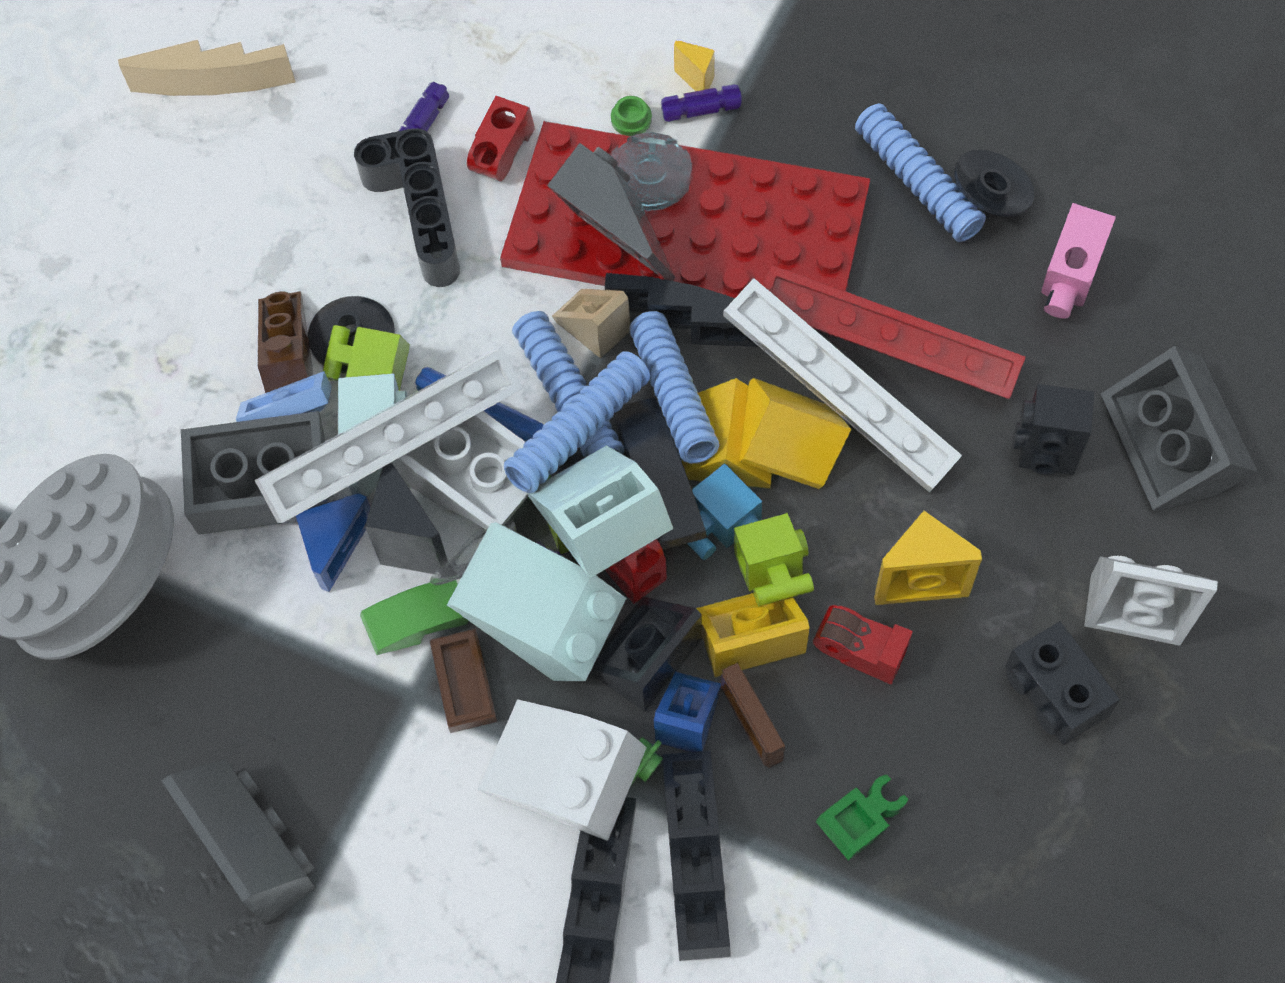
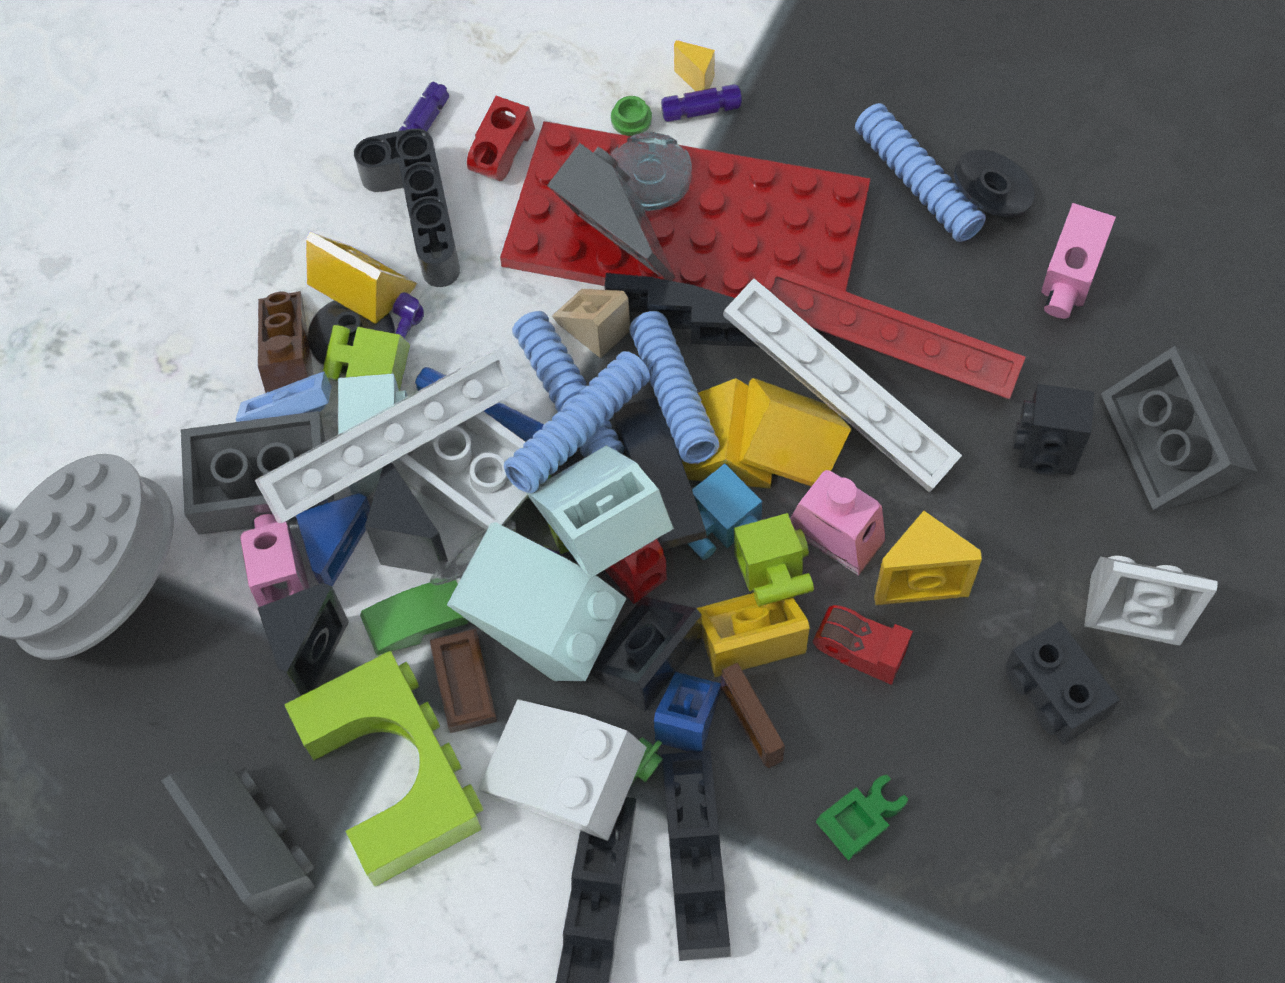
(217, 71): tan slope -> none
(272, 558): none -> bright pink torso
(304, 634): none -> black slope
(353, 277): none -> yellow slope
(409, 310): none -> dark purple hand
(436, 808): none -> lime arch
(837, 519): none -> bright pink torso

